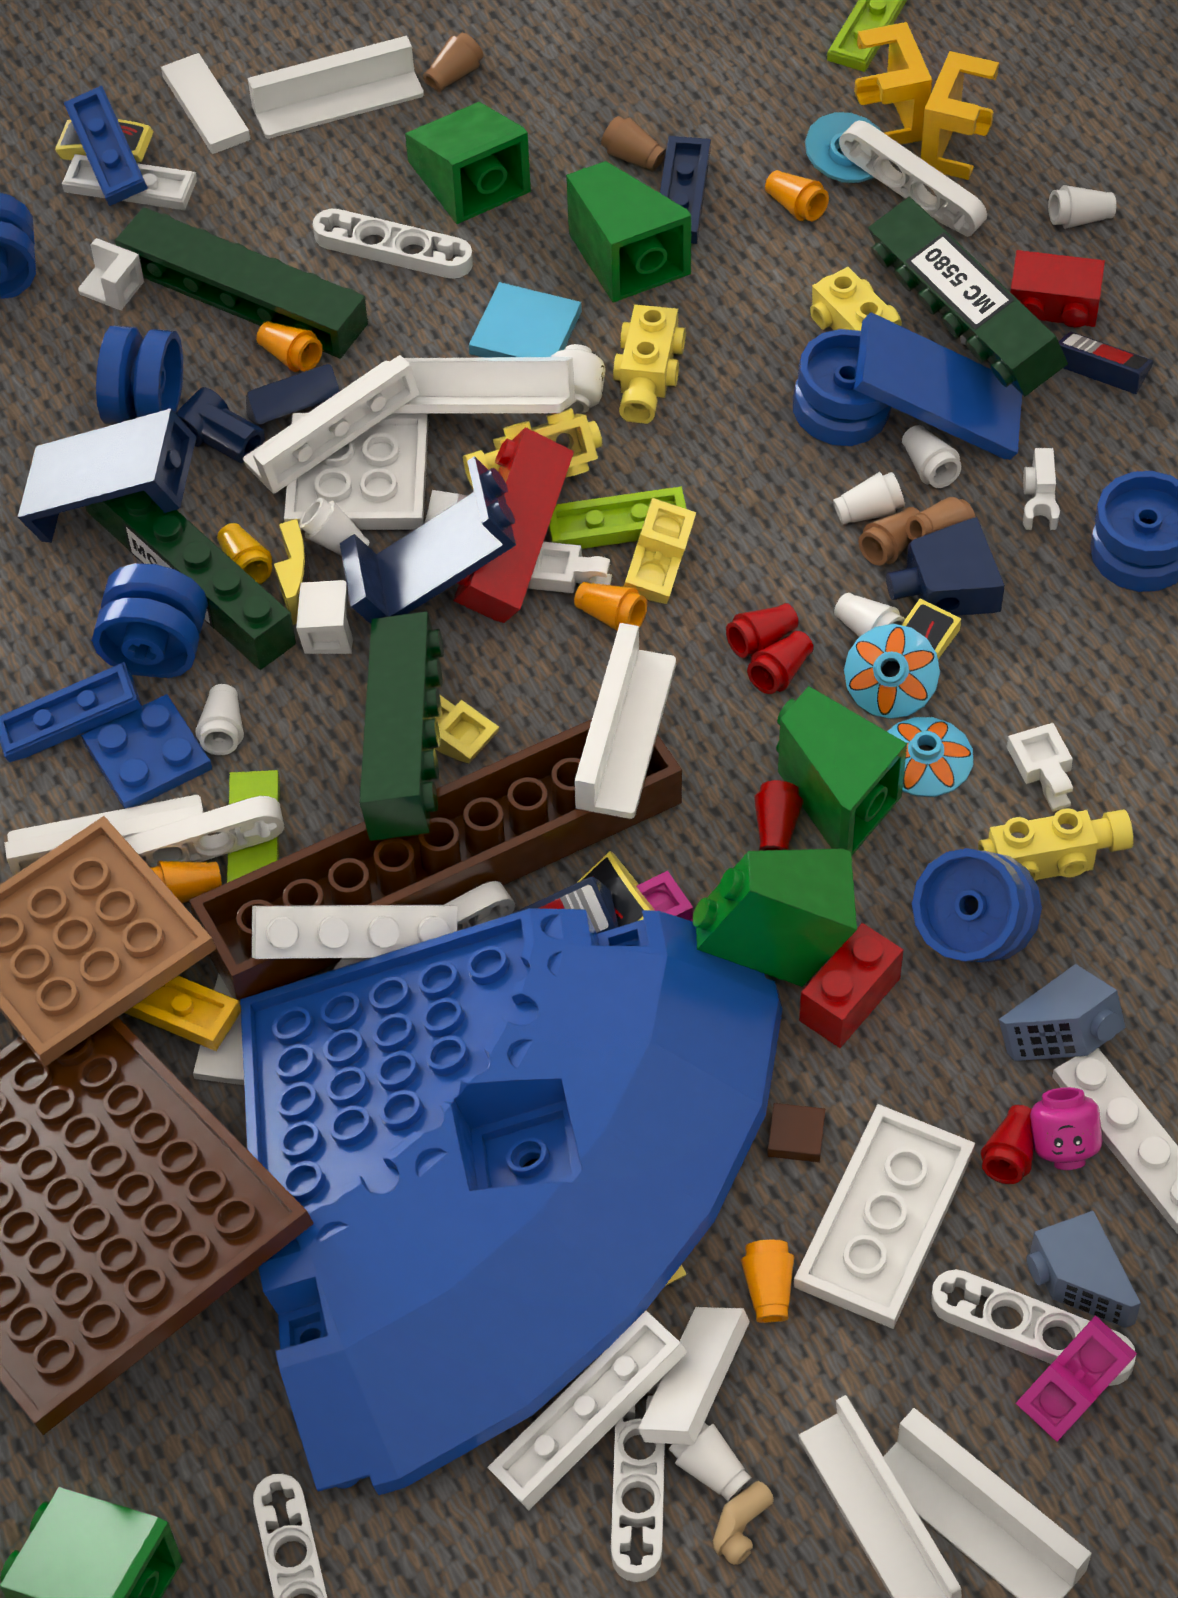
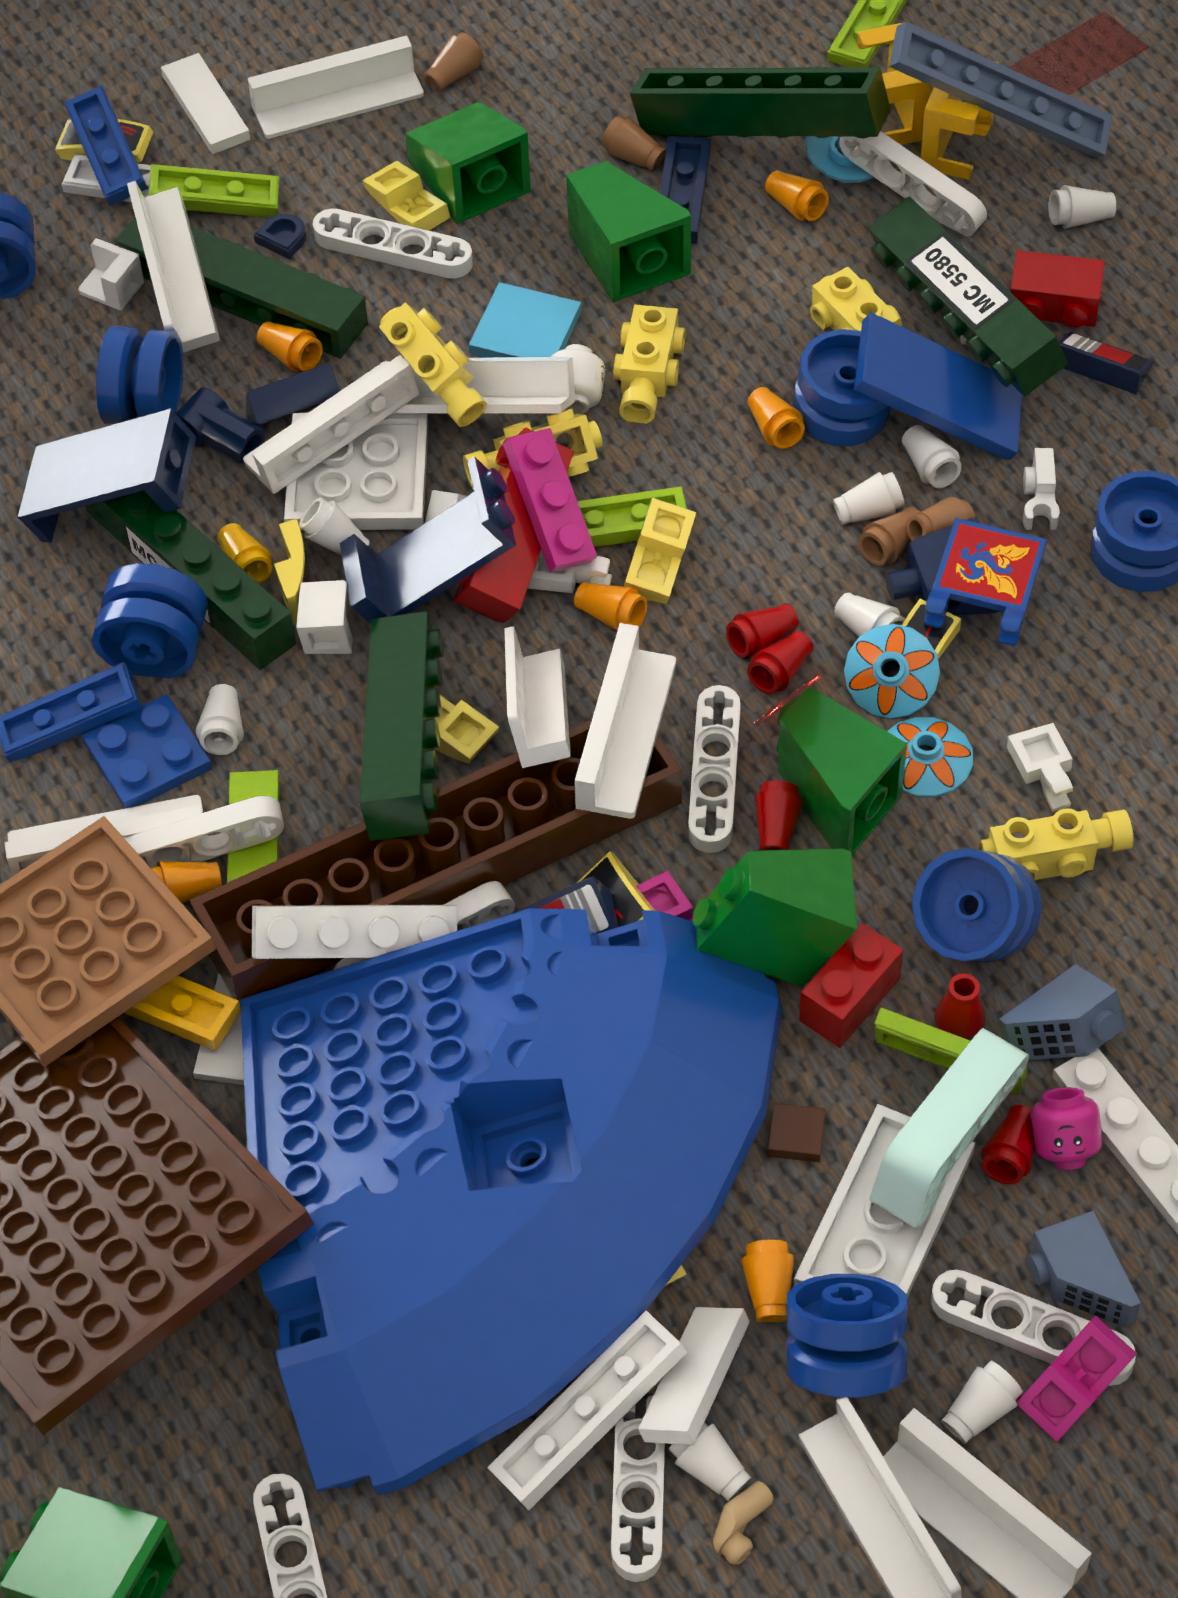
(174, 266): none -> white panel
(218, 190): none -> lime tile
(282, 234): none -> dark blue tile
(404, 197): none -> light yellow slope
(434, 361): none -> light yellow brick
(536, 703): none -> white panel
(549, 500): none -> dark pink plate
(718, 769): none -> white beam
(761, 101): none -> dark green brick
(776, 418): none -> light orange cone
(788, 697): none -> clear red piece
(847, 1335): none -> blue wheel
(924, 1041): none -> lime tile
(946, 1126): none -> light aqua beam
(961, 1007): none -> red cone
(983, 1400): none -> white cone
(987, 570): none -> flag
(1000, 90): none -> sand blue plate
(1081, 54): none -> clear red piece

